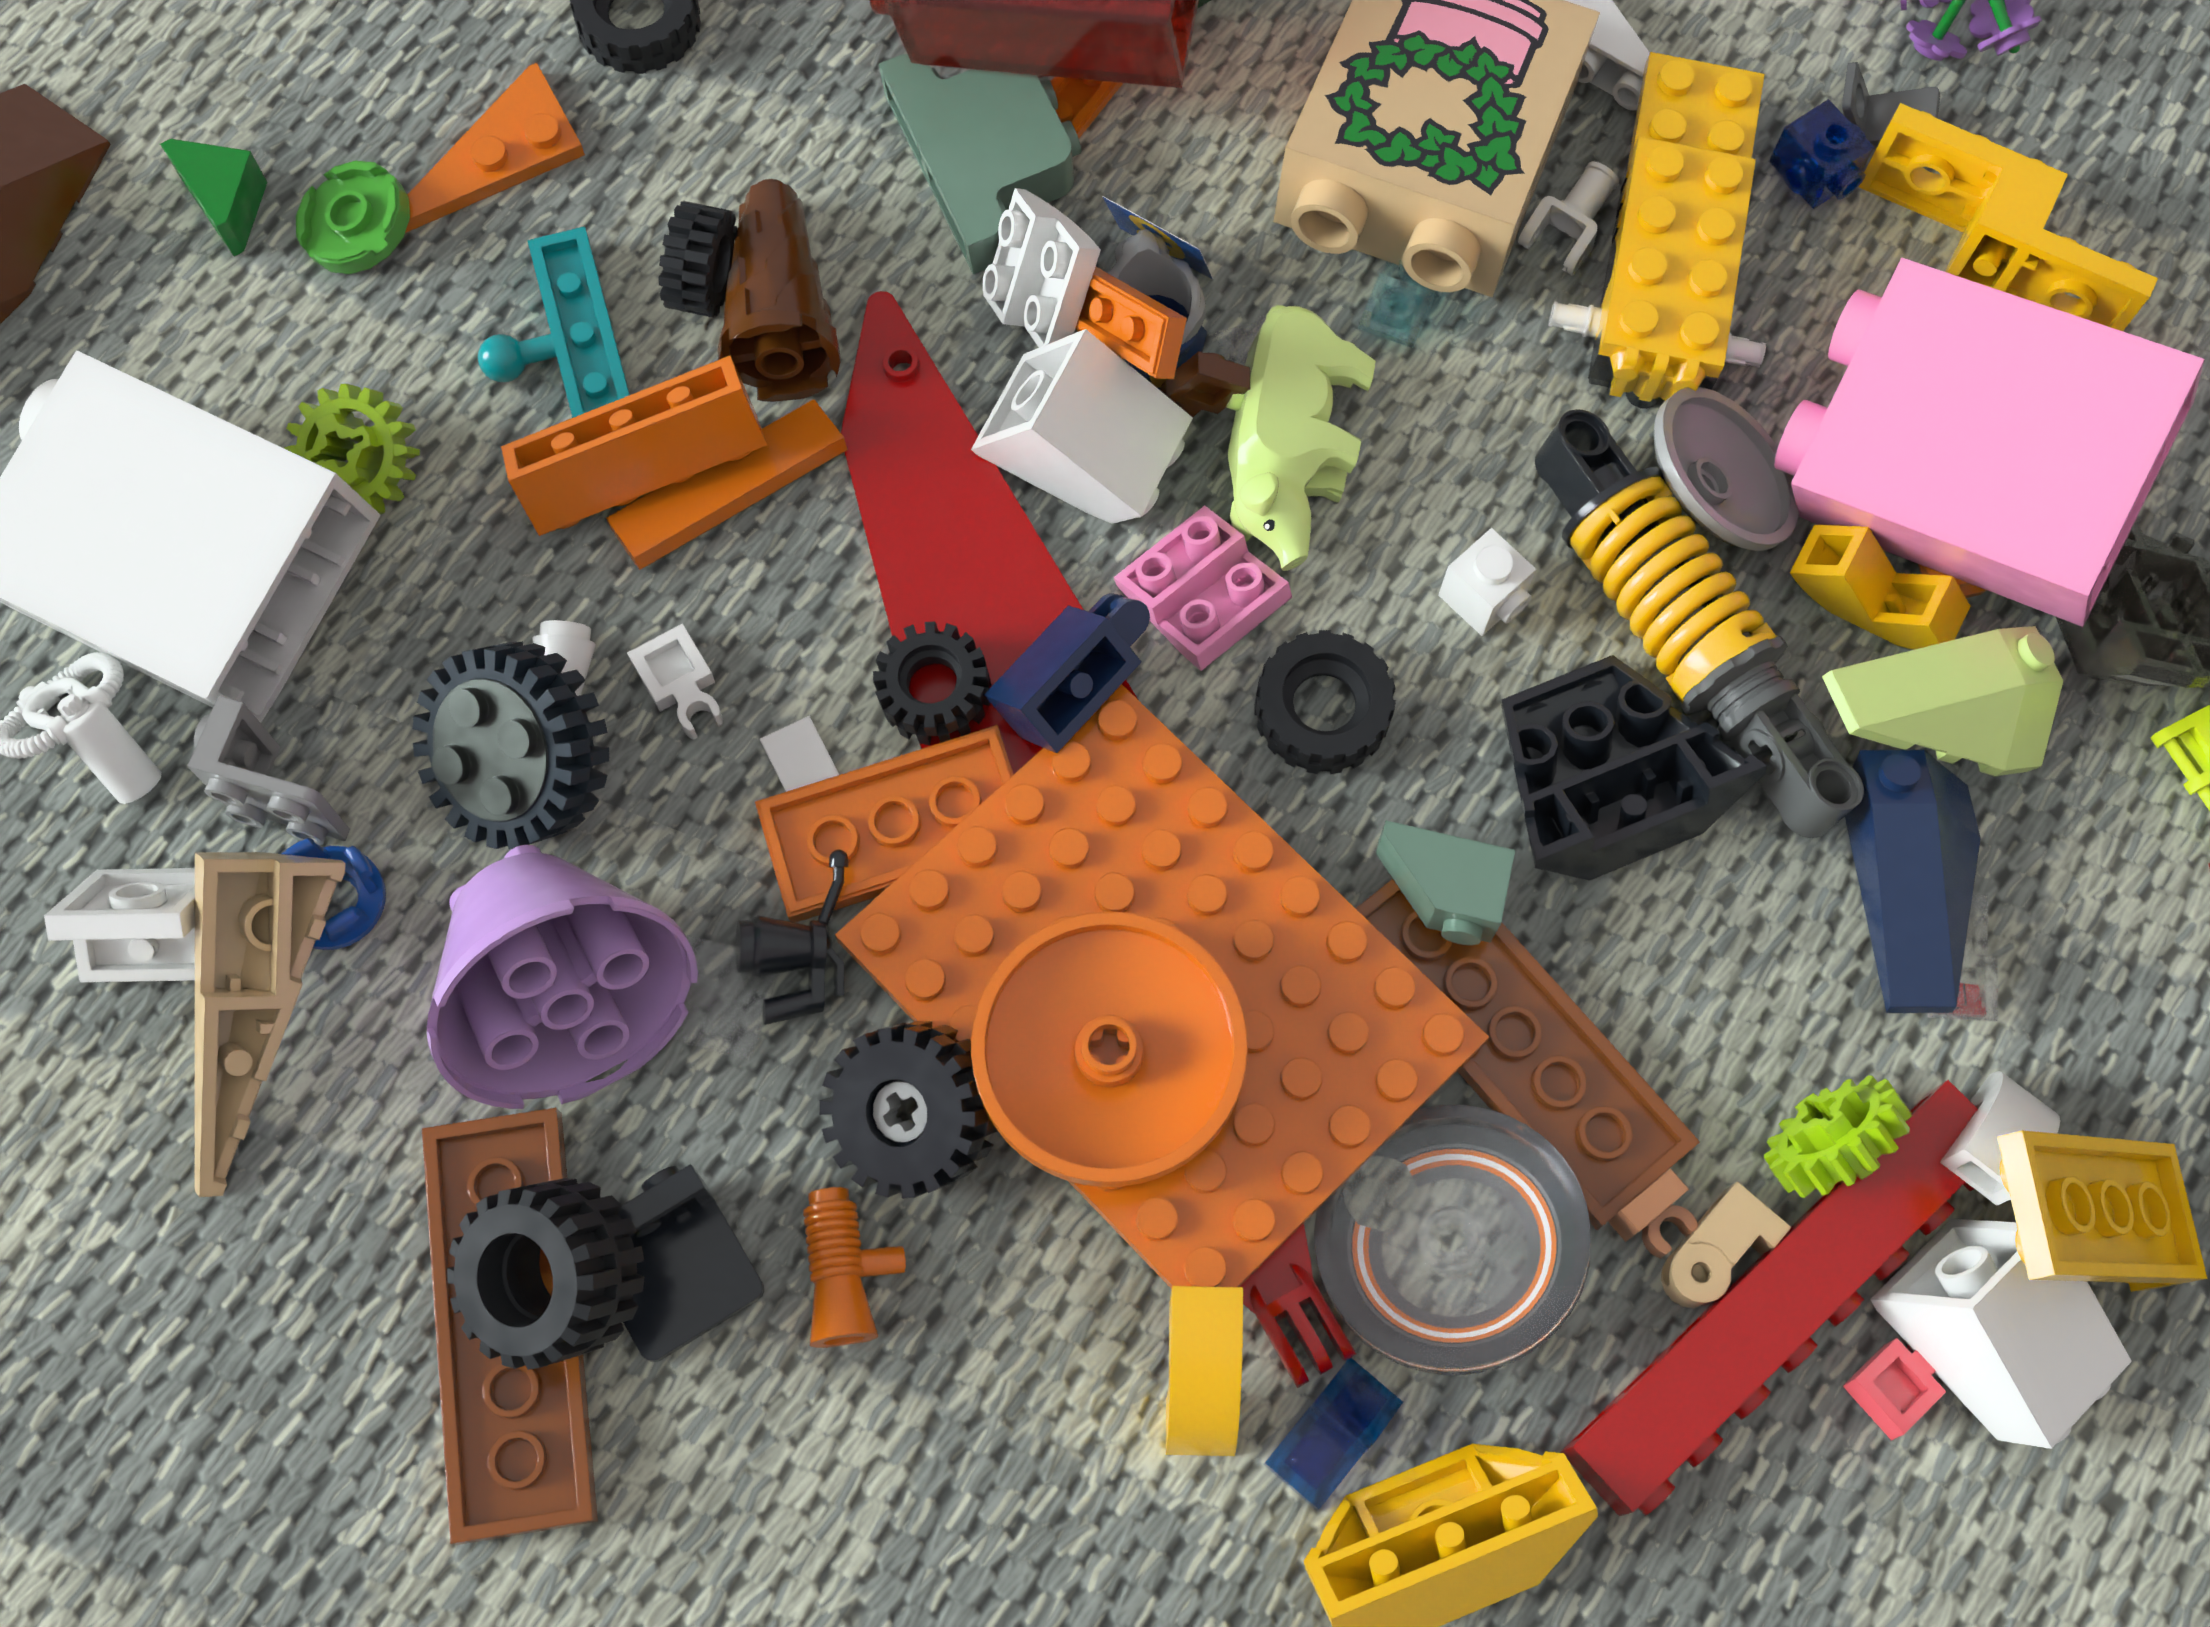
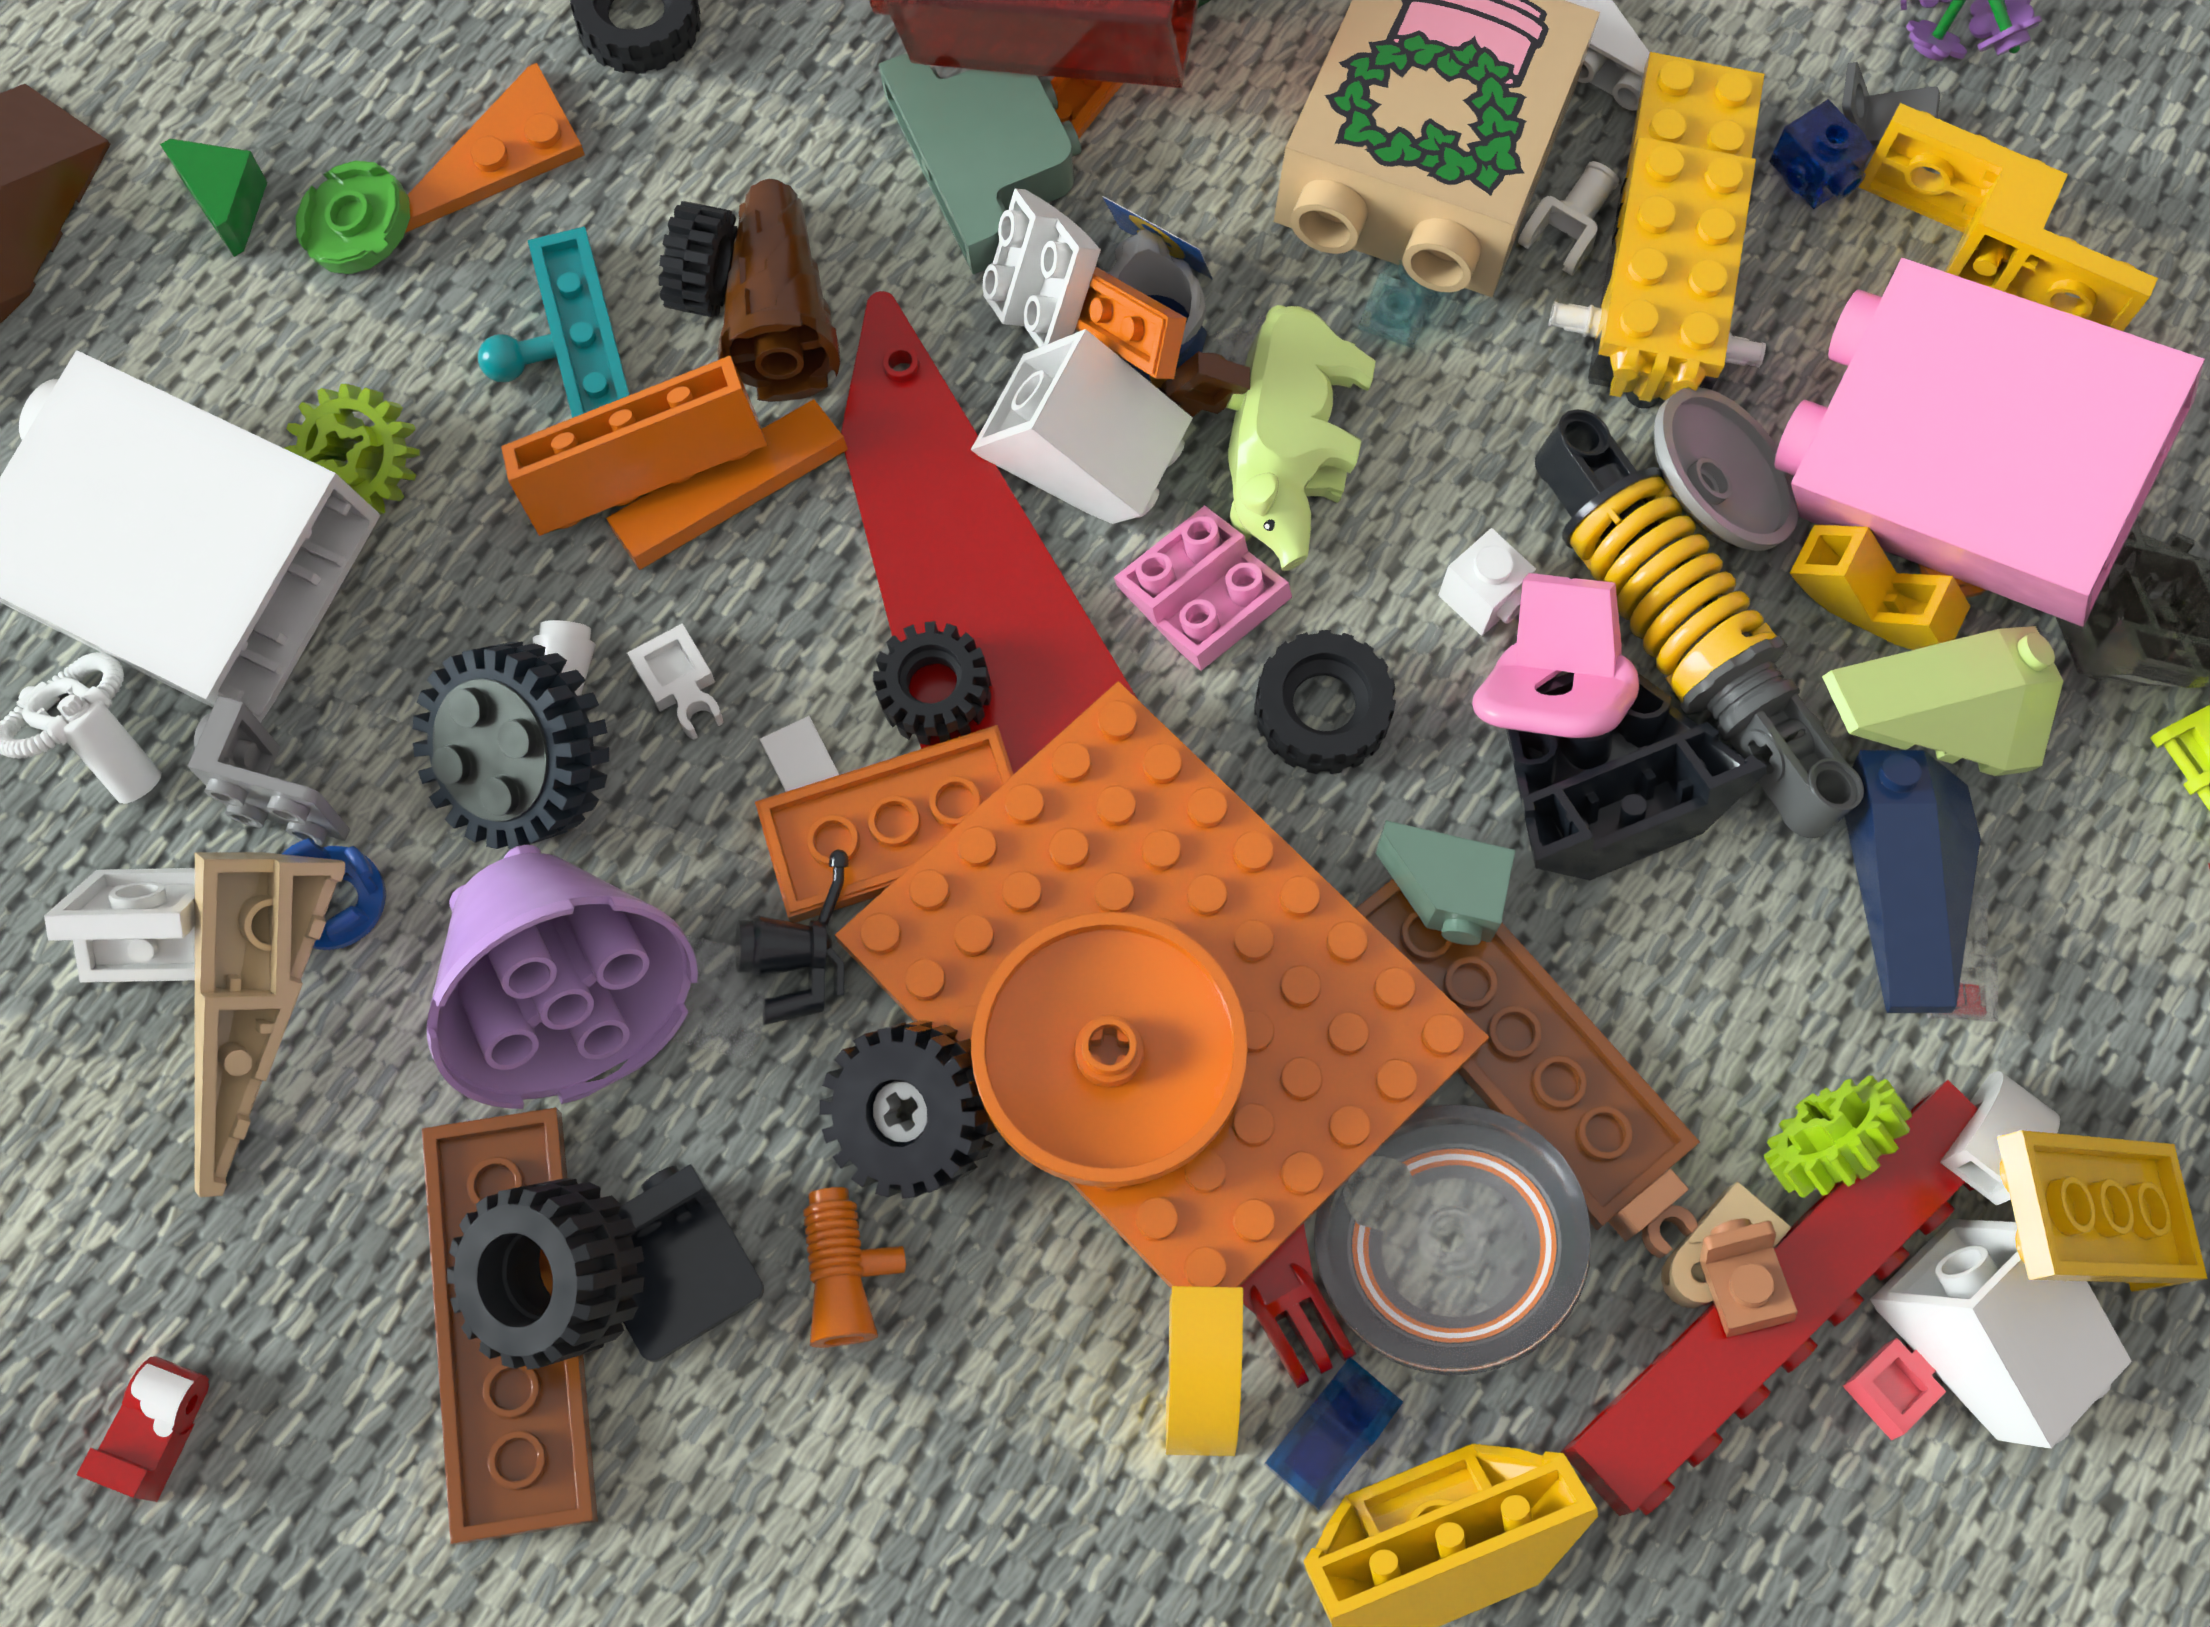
(147, 1430): none -> red leg
(1070, 670): dark blue brick -> none
(1560, 629): none -> bright pink piece
(1746, 1277): none -> nougat bracket

